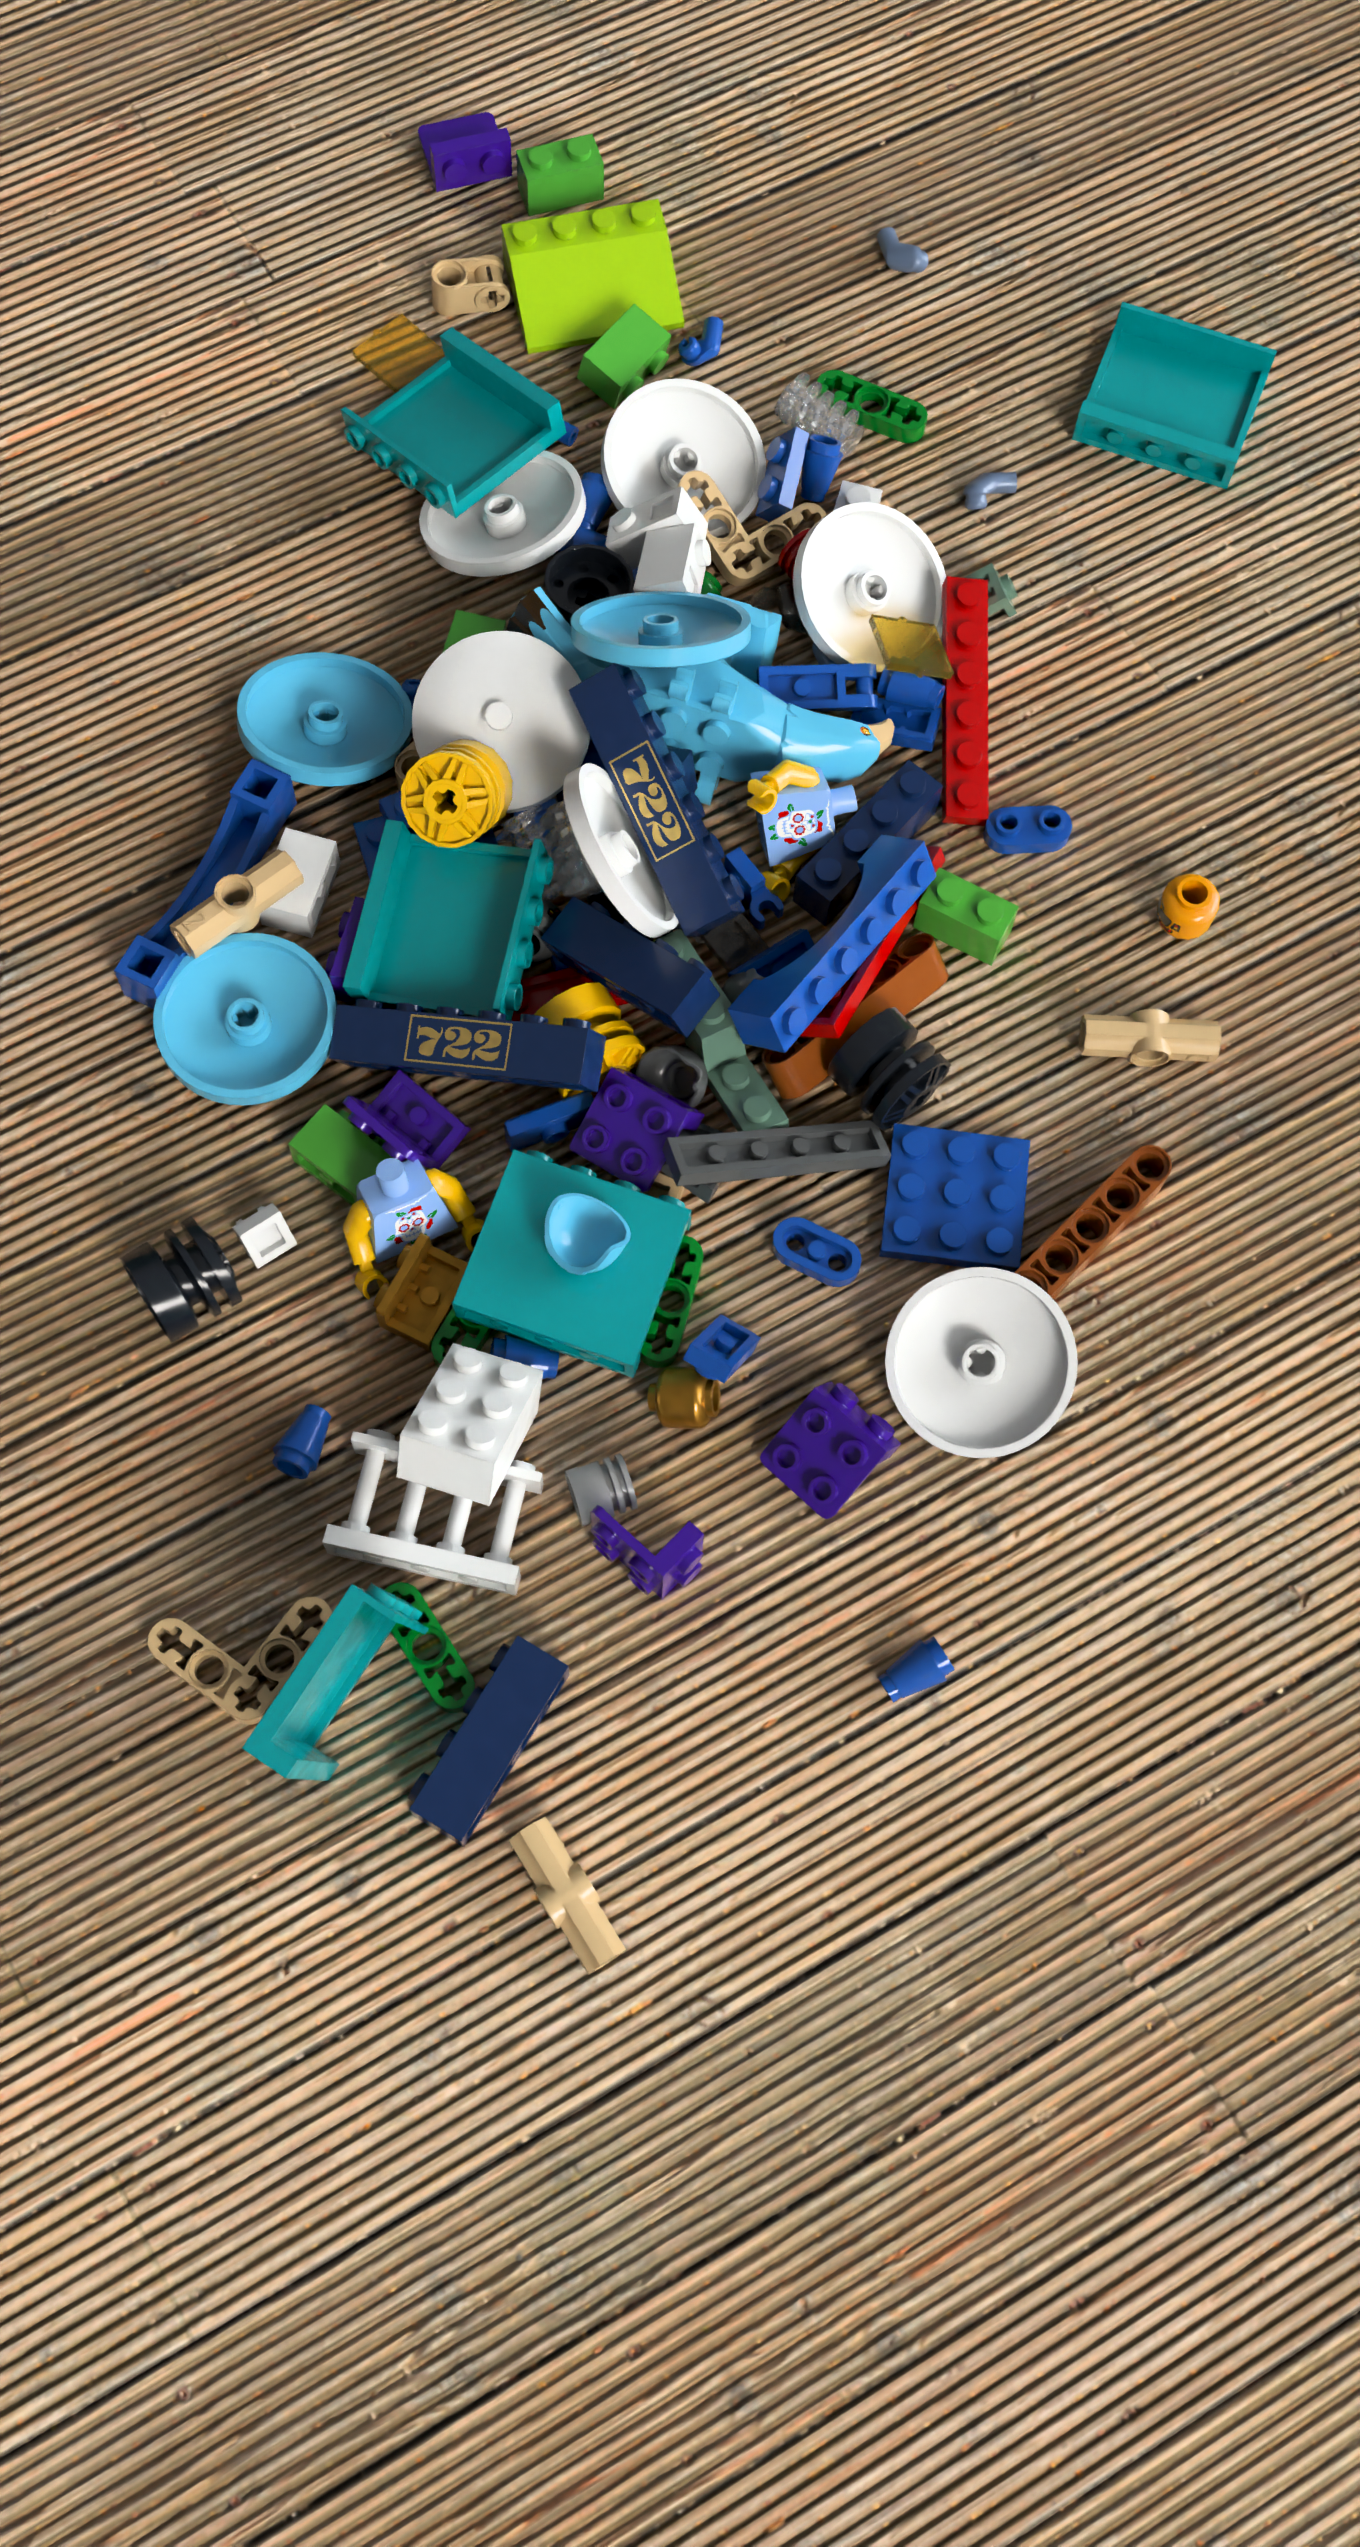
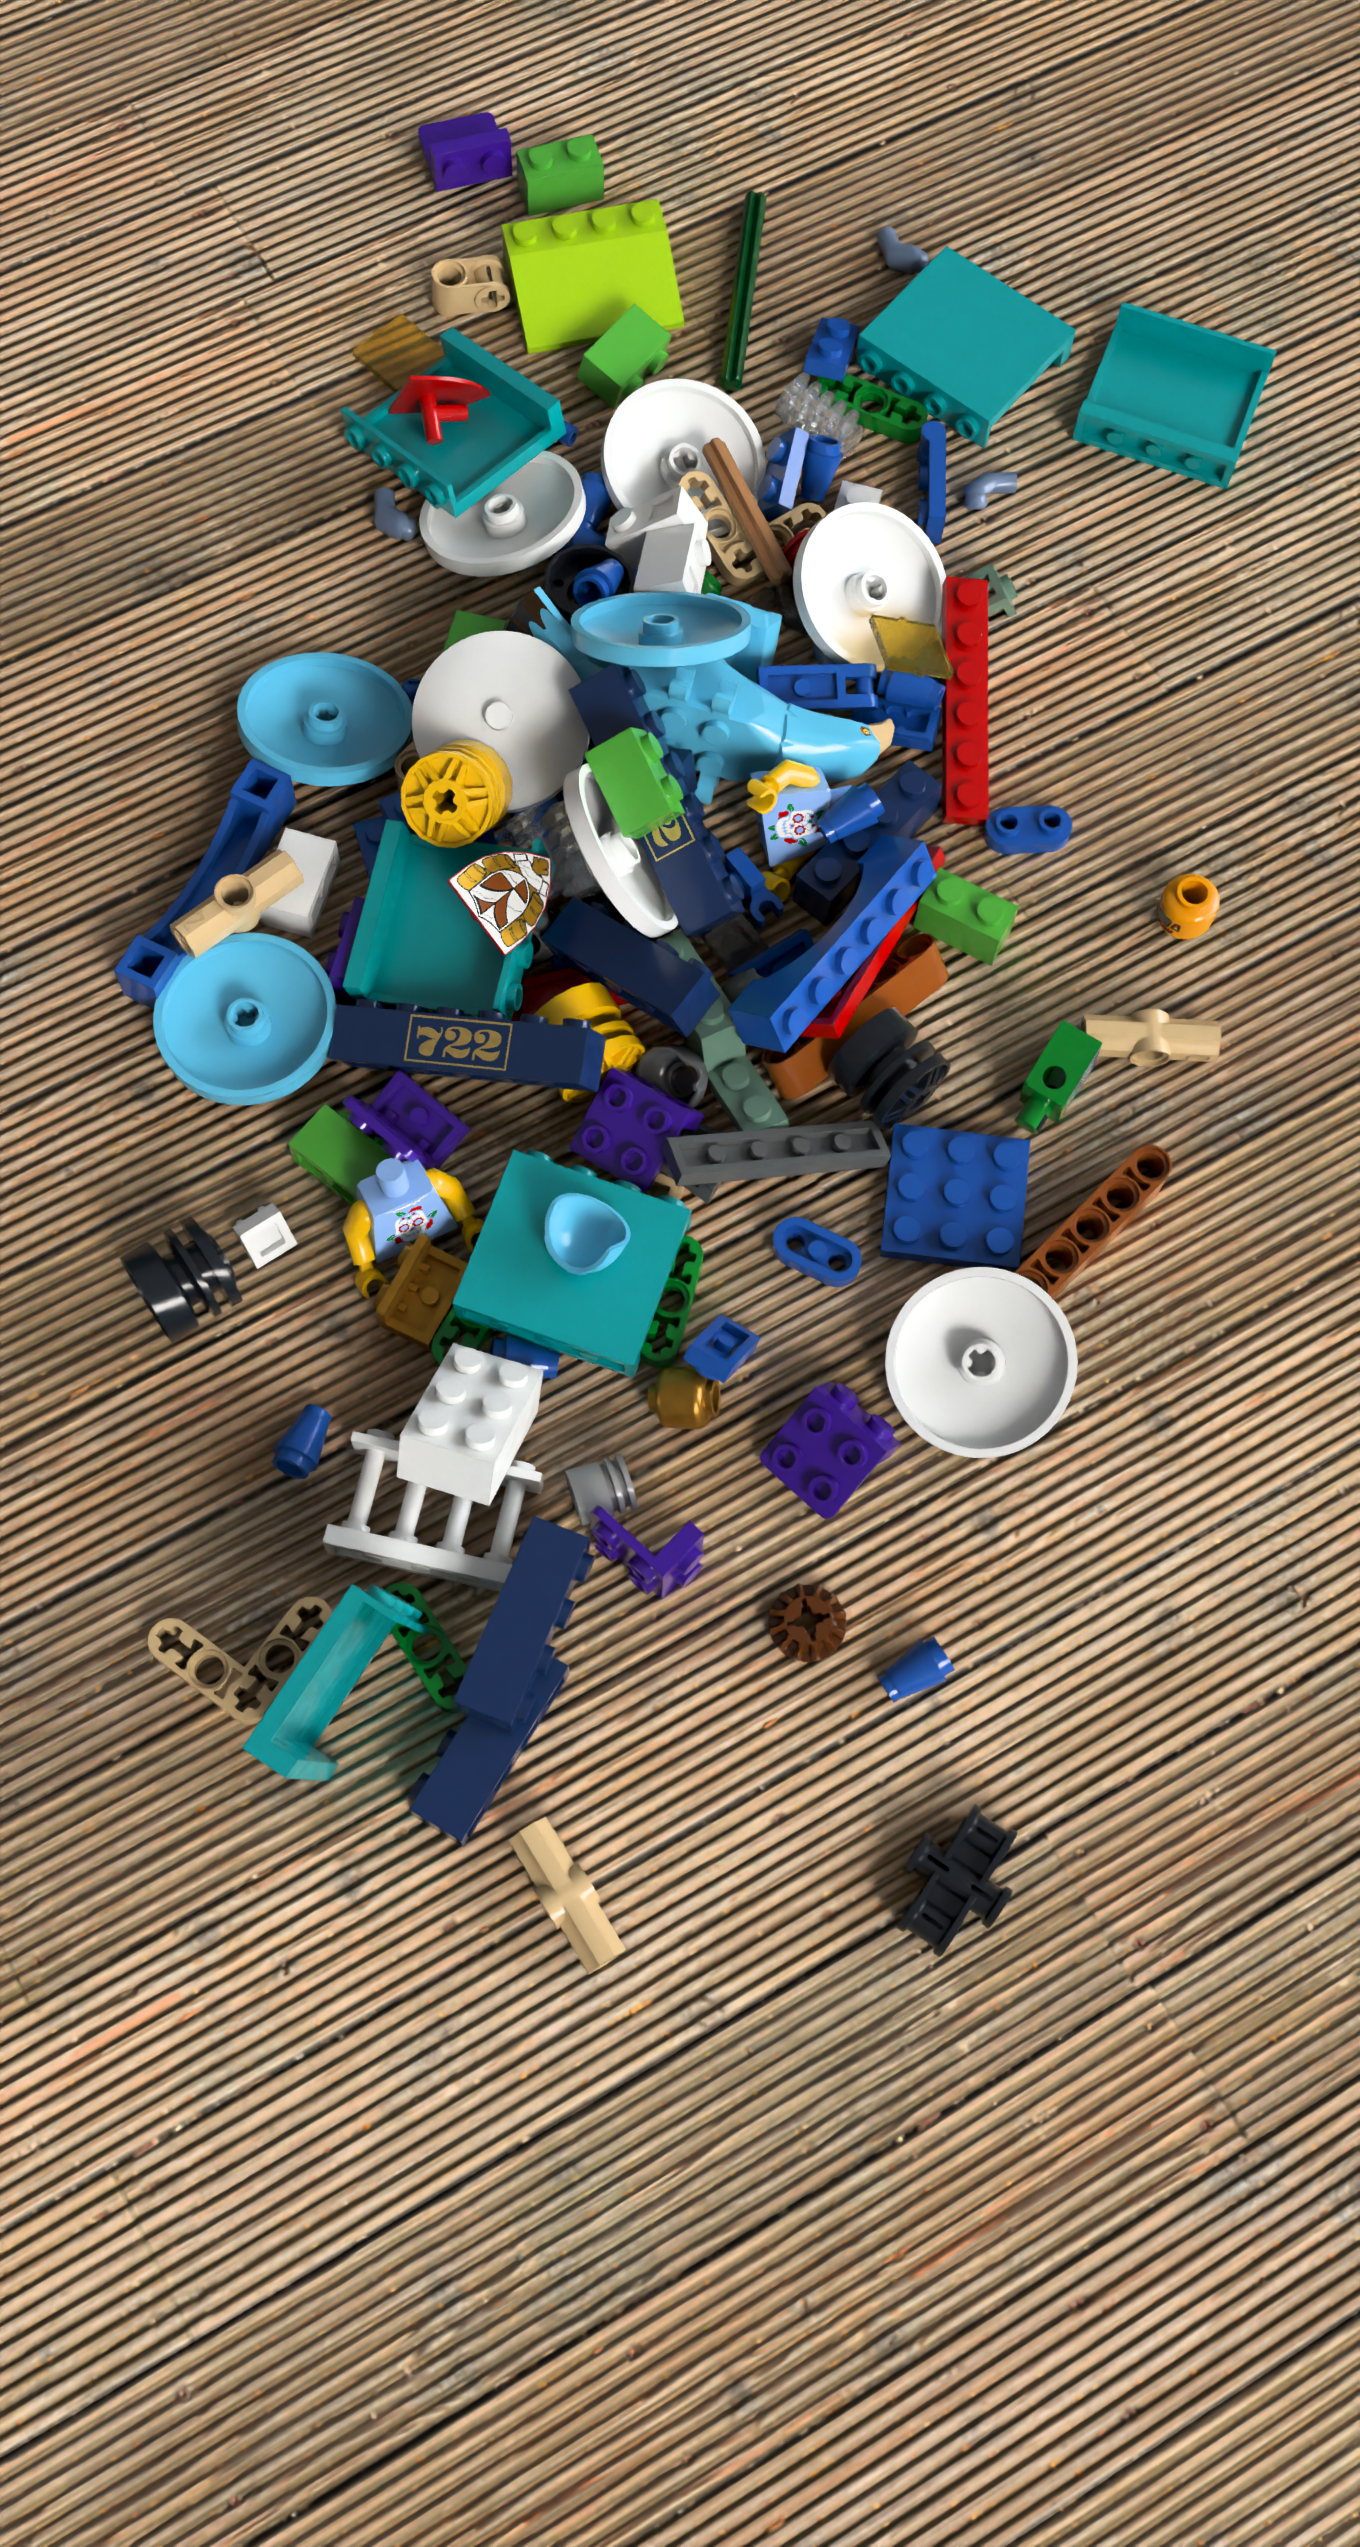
(391, 520): none -> sand blue arm
(438, 401): none -> red shield
(505, 894): none -> shield
(523, 1624): none -> dark blue brick
(548, 1122): blue plate -> none
(597, 581): none -> blue cone
(635, 782): none -> bright green brick
(705, 348): blue arm -> none
(743, 291): none -> dark green axle
(747, 511): none -> medium nougat axle
(795, 1641): none -> reddish brown gear
(832, 348): none -> blue plate
(851, 813): none -> blue cone
(932, 480): none -> blue plate
(957, 1880): none -> black axle
(962, 344): none -> teal panel
(1062, 1066): none -> green torso

